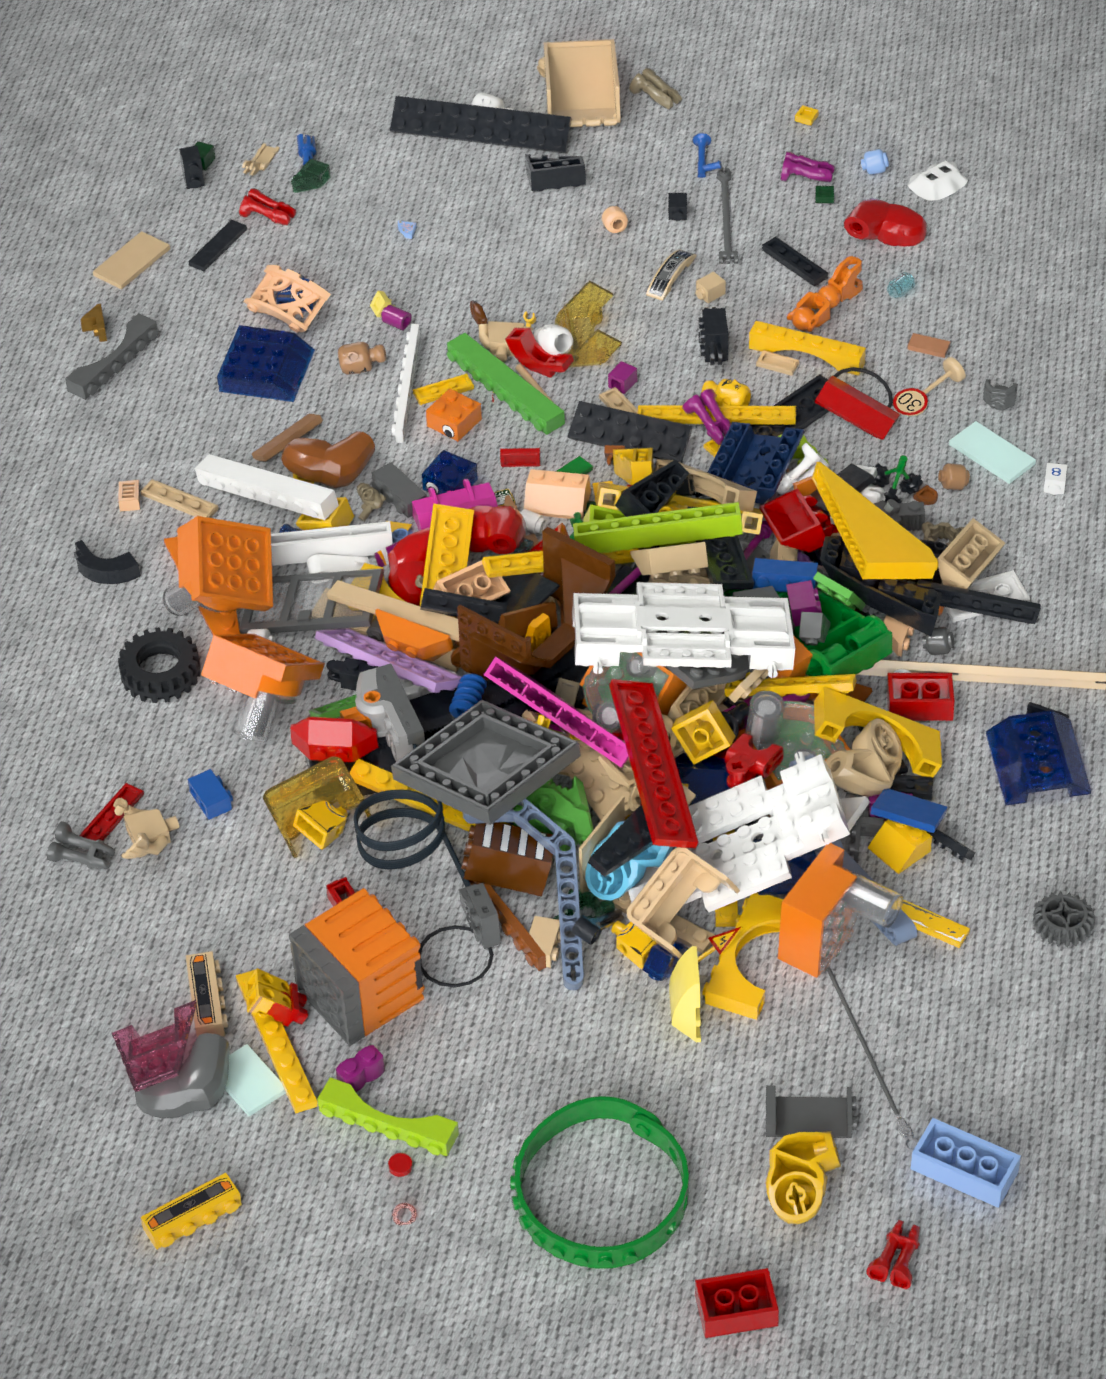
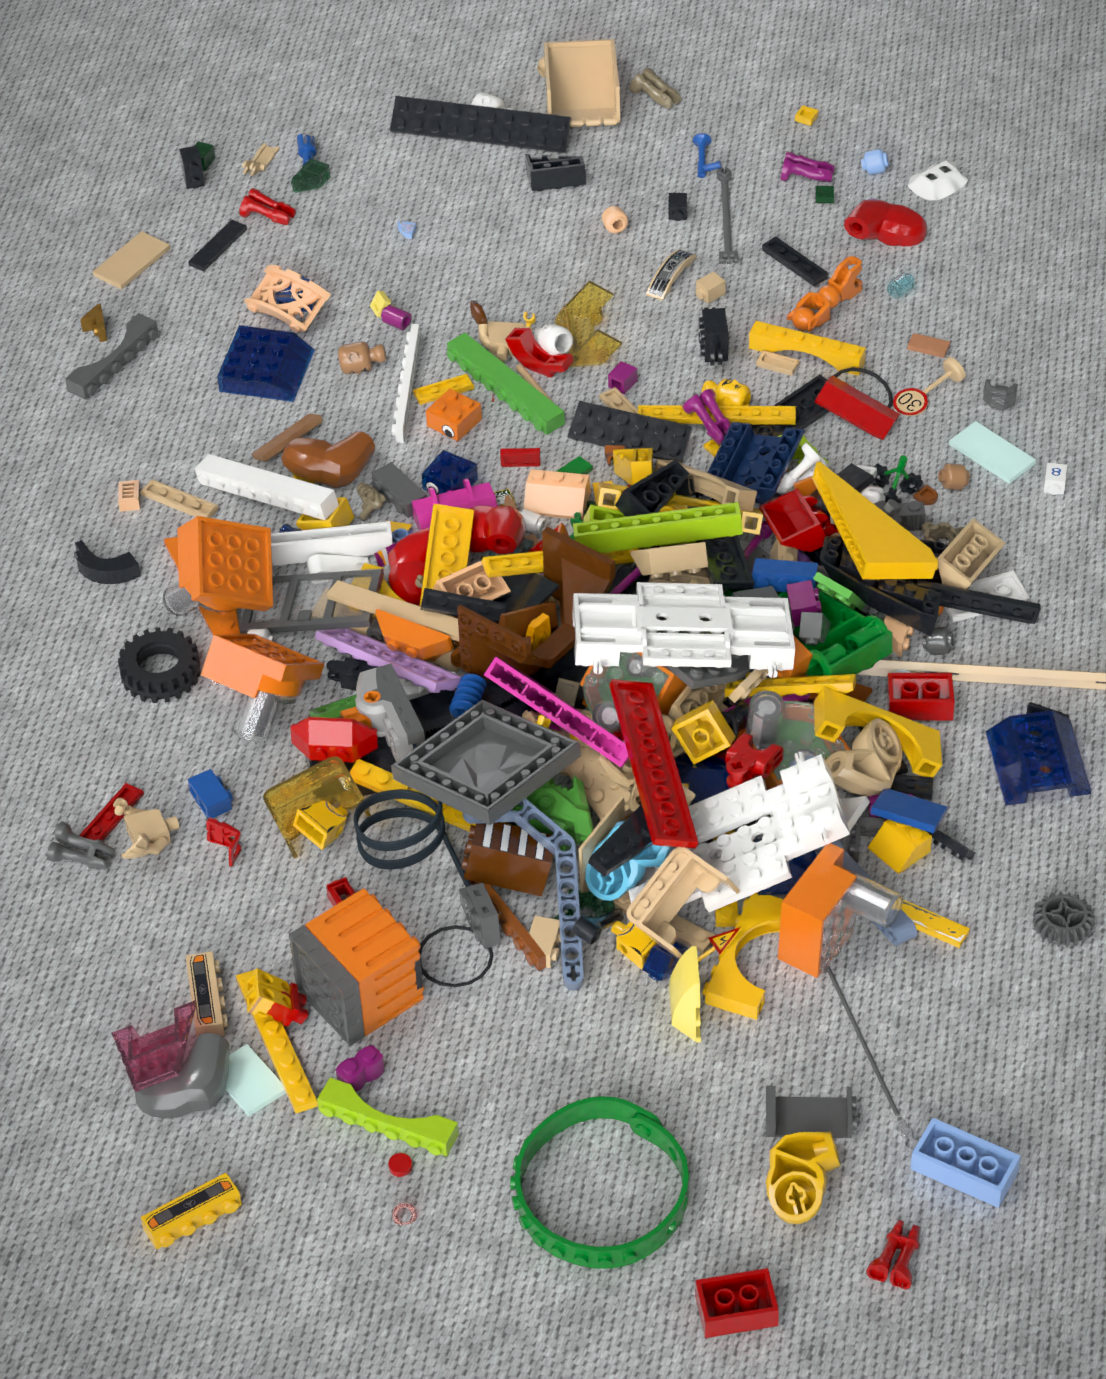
(221, 834): none -> red piece

